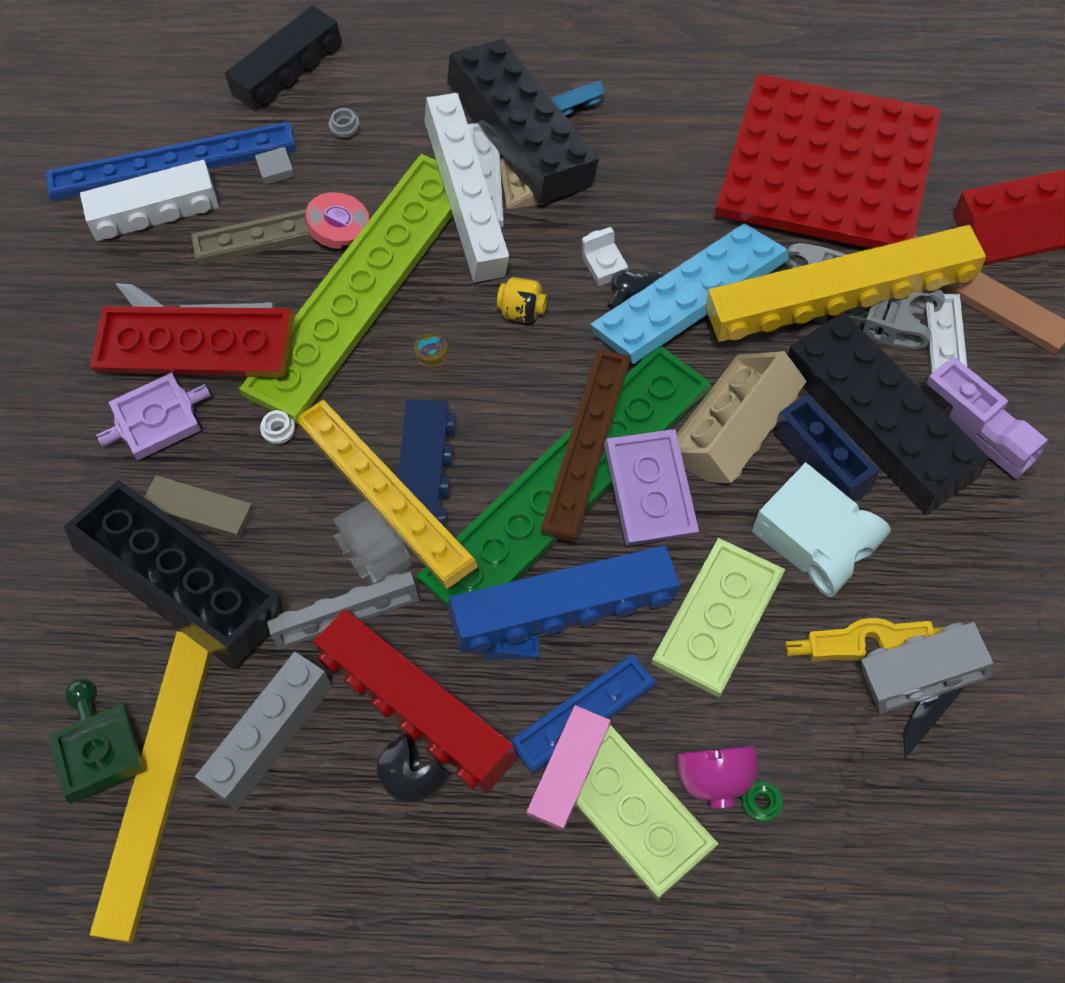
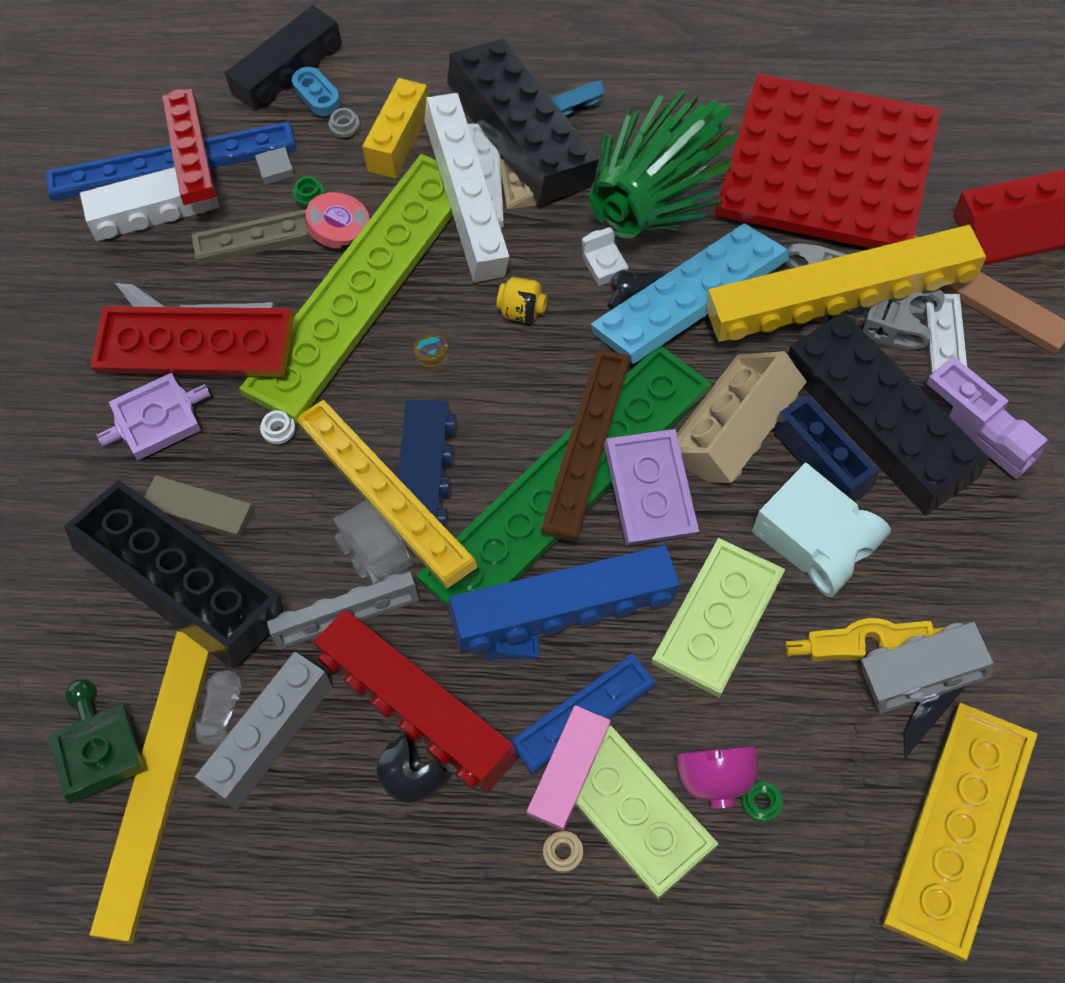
(188, 147): none -> plate
(221, 697): none -> clear piece
(306, 190): none -> green plate
(316, 91): none -> dark azure plate
(396, 128): none -> yellow brick
(559, 839): none -> tan plate
(636, 189): none -> green plant
(960, 832): none -> yellow plate

